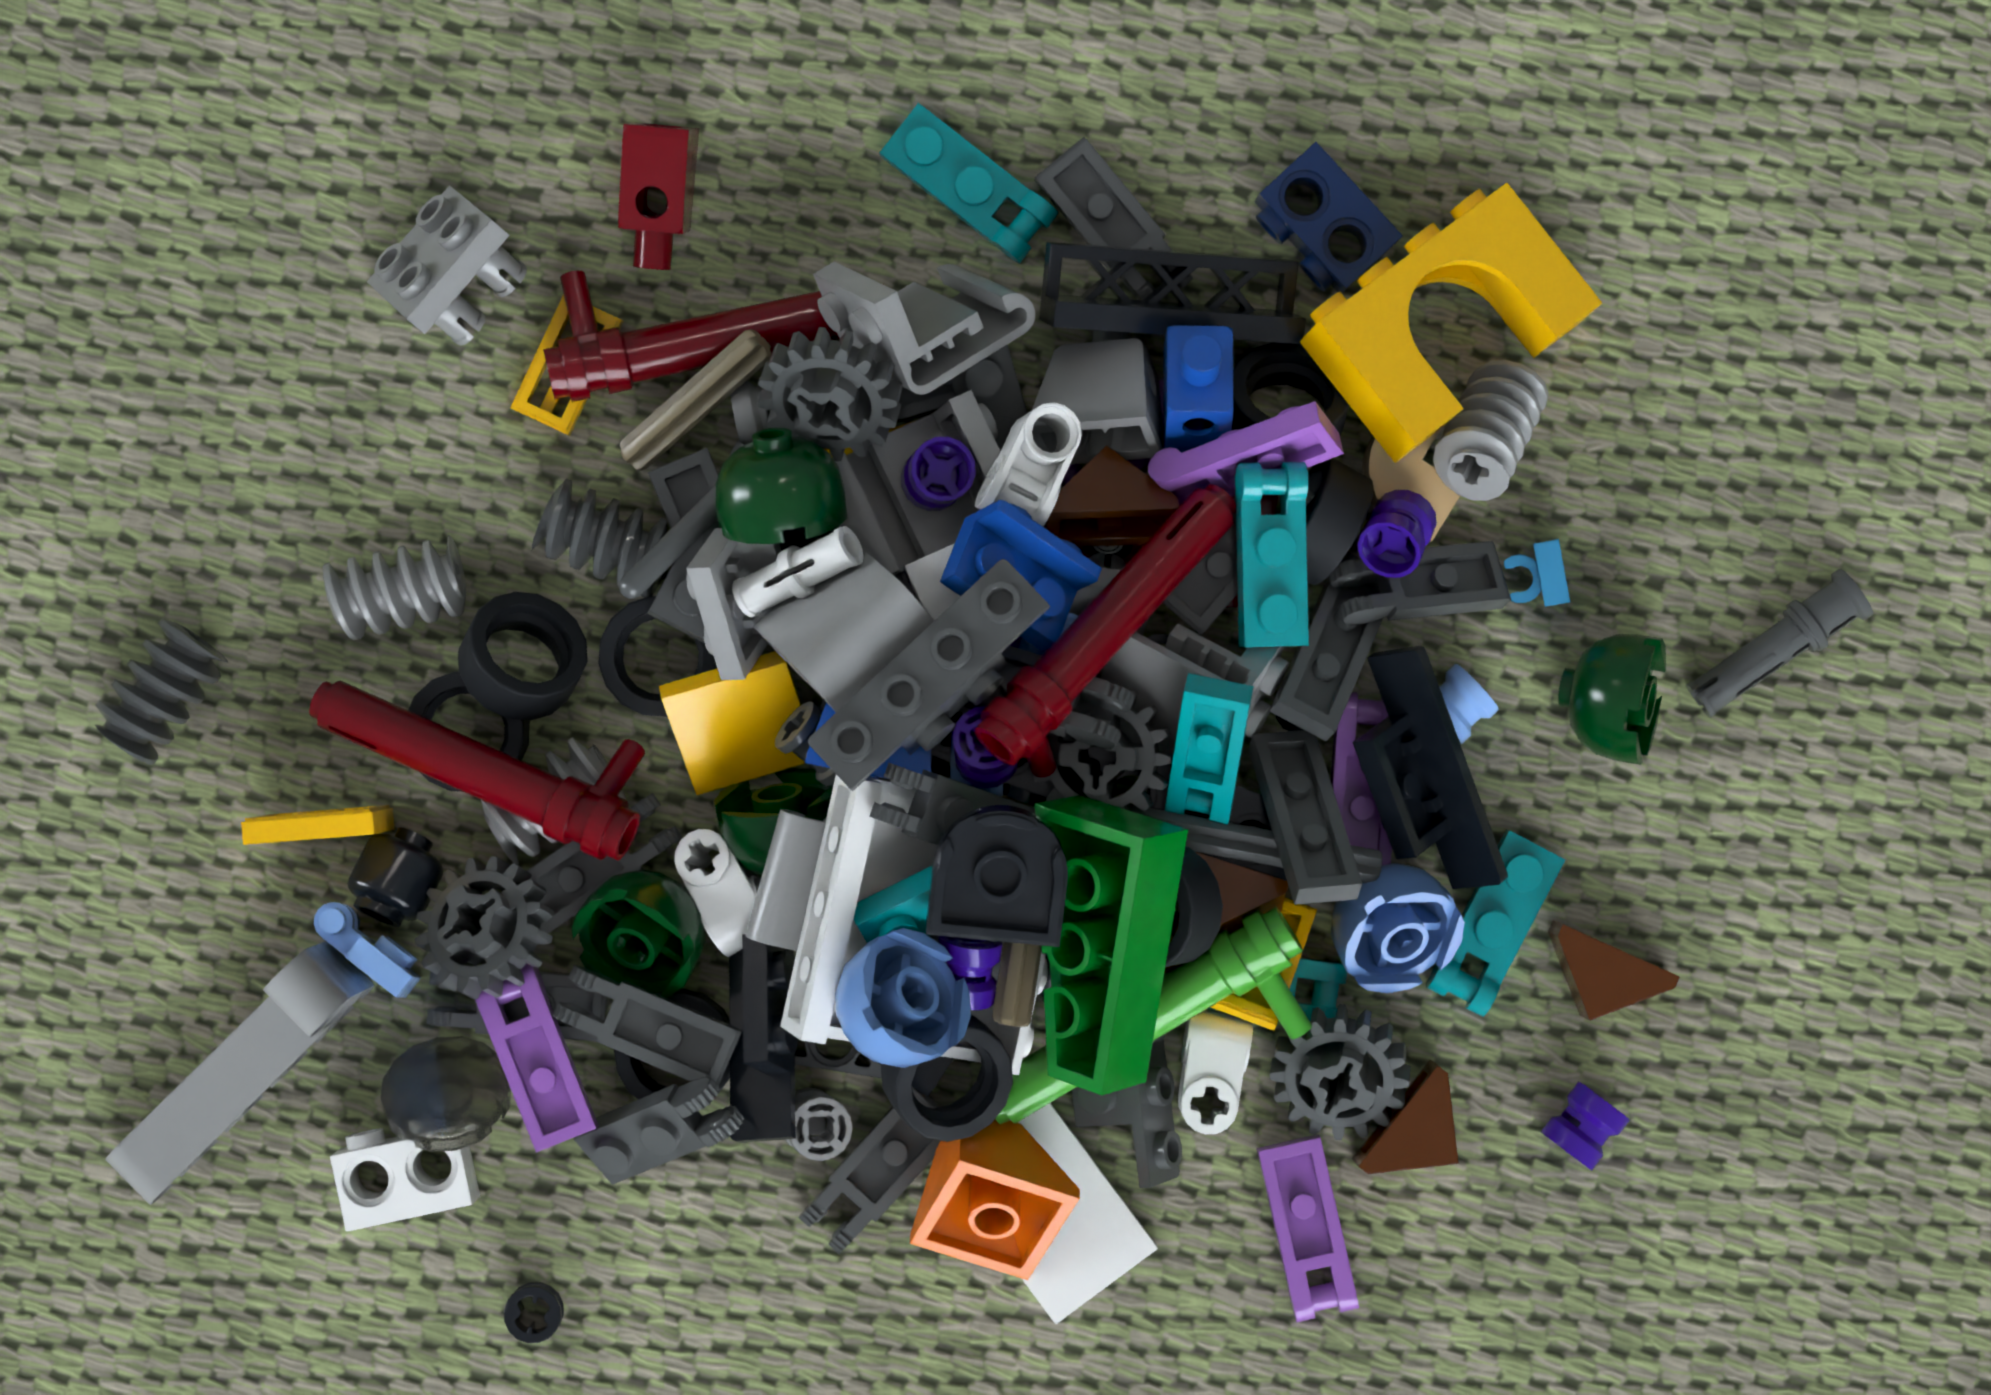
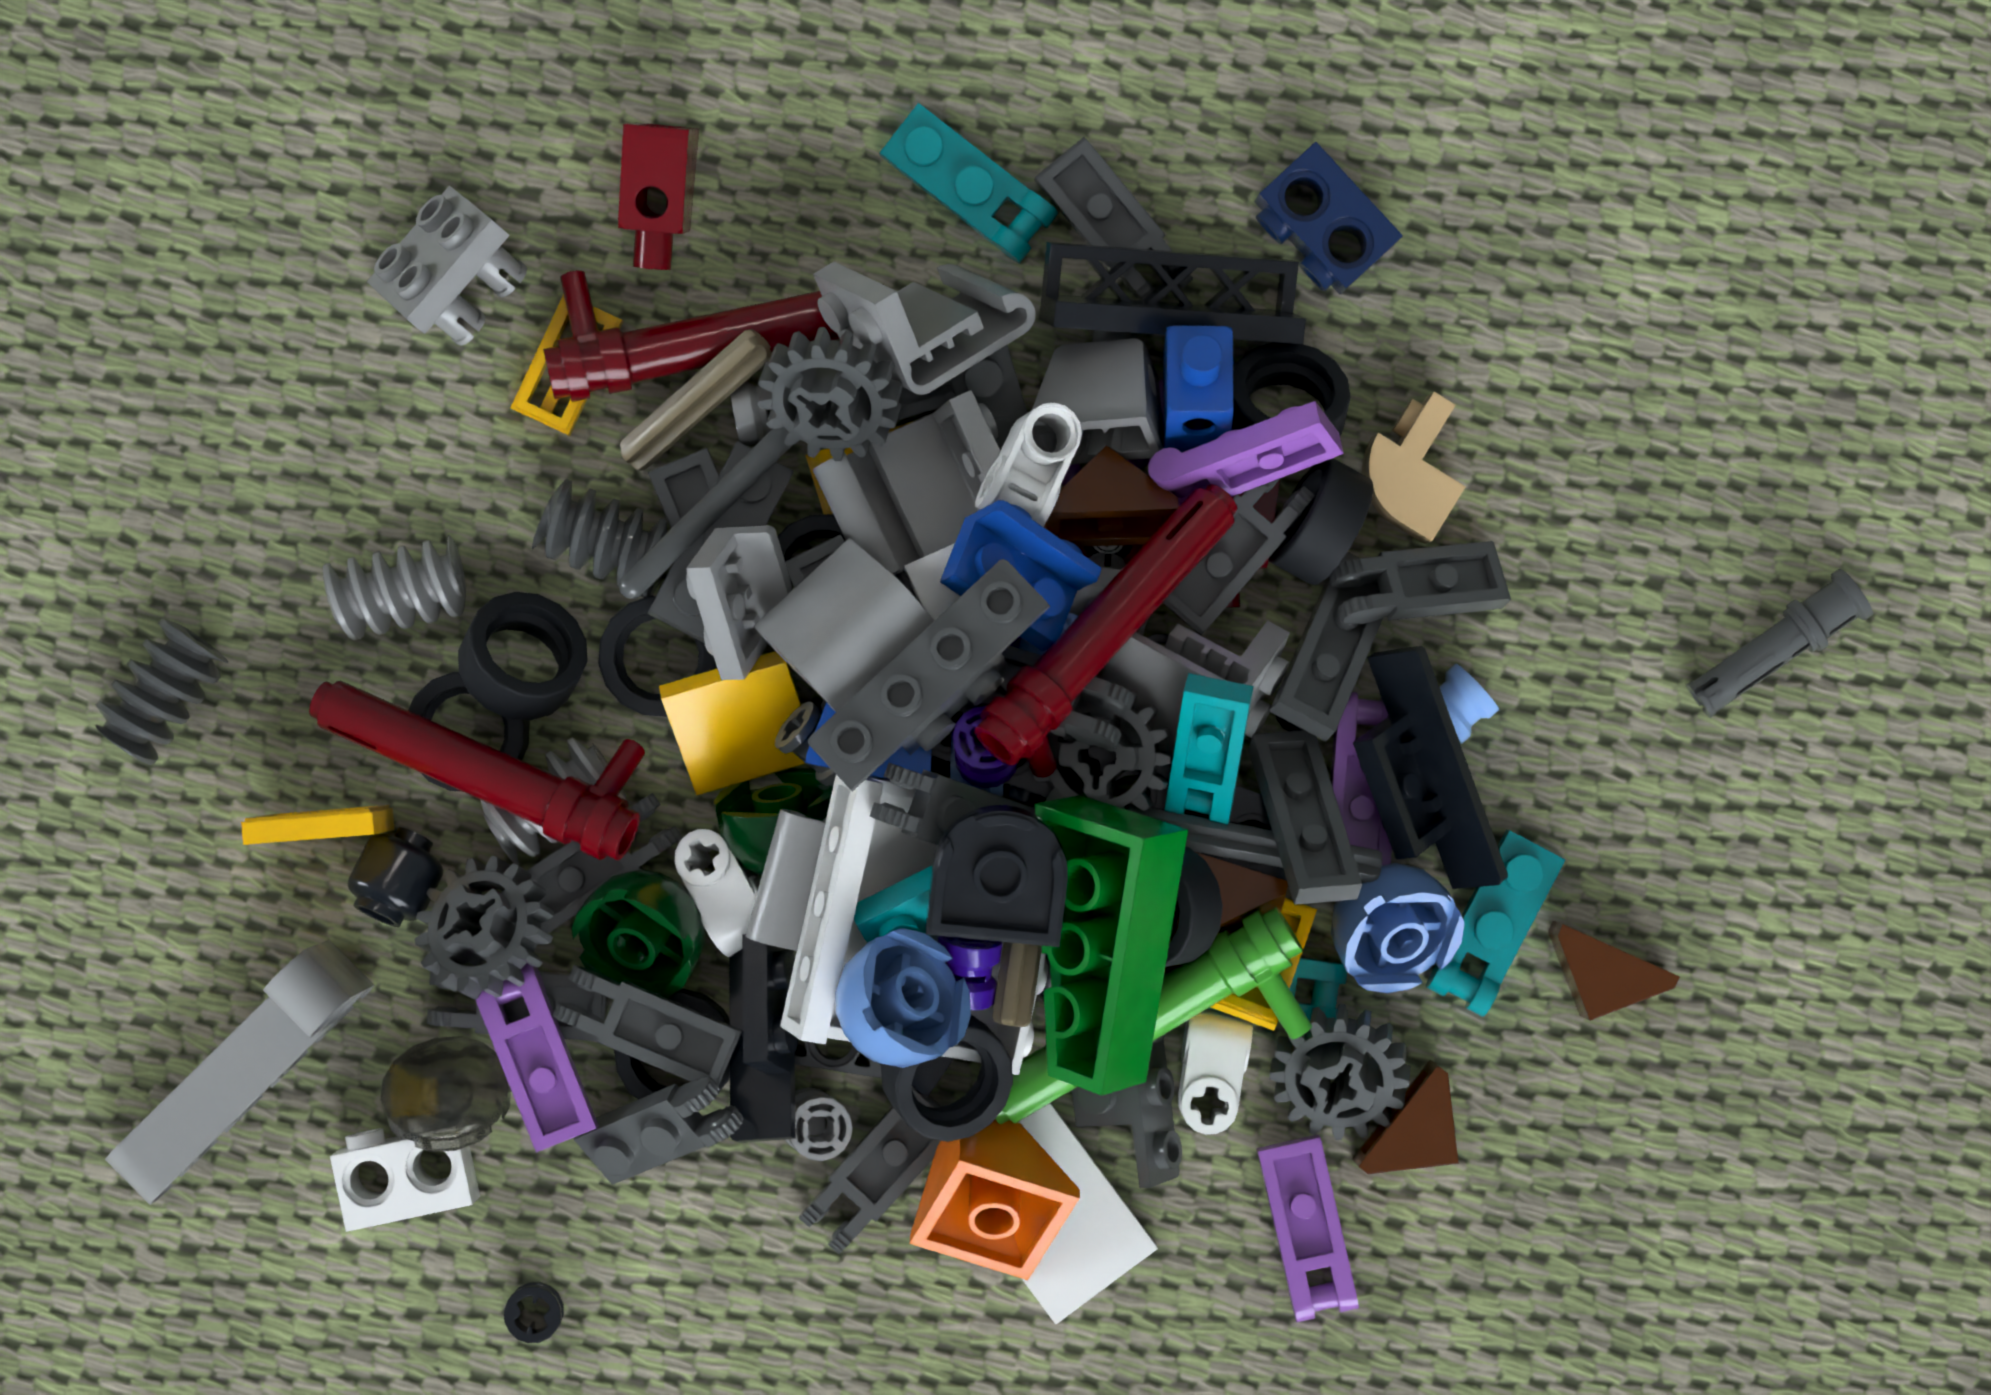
(381, 960): light blue plate -> none
(779, 487): dark green cylinder -> none
(830, 556): white pin -> none
(948, 466): dark purple wheel -> none
(1272, 556): teal plate -> none
(1397, 533): dark purple wheel -> none
(1488, 248): yellow arch -> none
(1491, 431): light grey piece -> none
(1547, 574): dark azure tile -> none
(1585, 1125): dark purple wheel -> none
(1615, 696): dark green cylinder -> none

